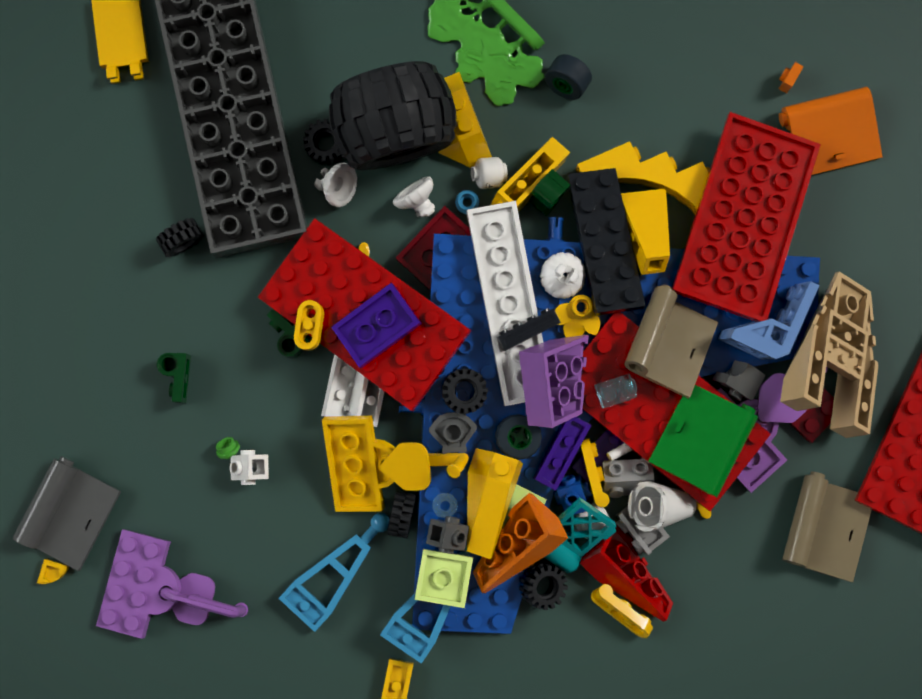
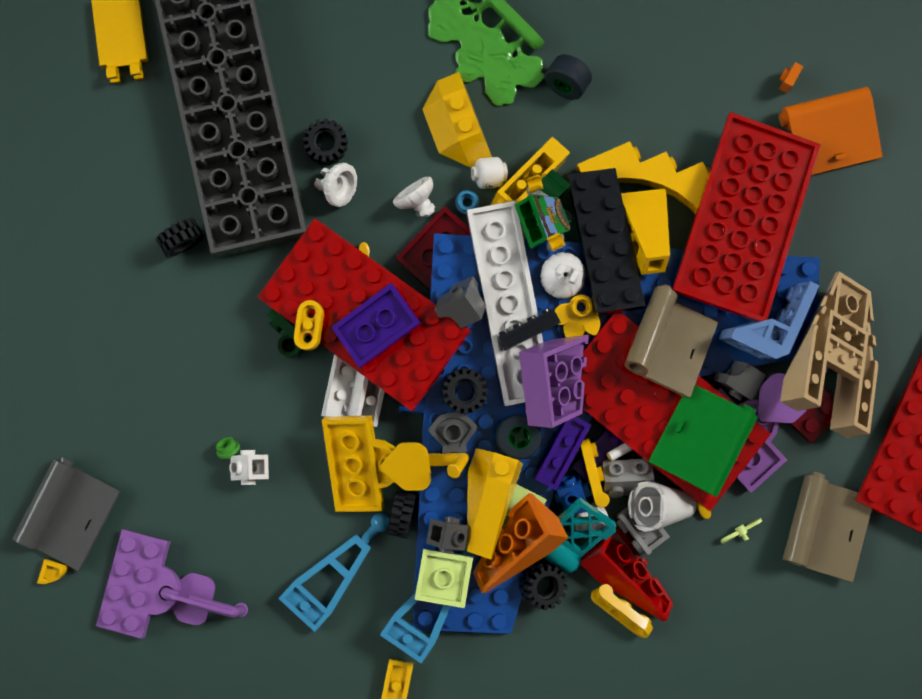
(179, 388): dark green plate -> none
(392, 115): black tyre -> none
(444, 497): clear light blue plate -> none
(462, 303): none -> dark grey brick
(543, 217): none -> torso
(616, 390): clear light blue bracket -> none
(741, 531): none -> yellowish green piece

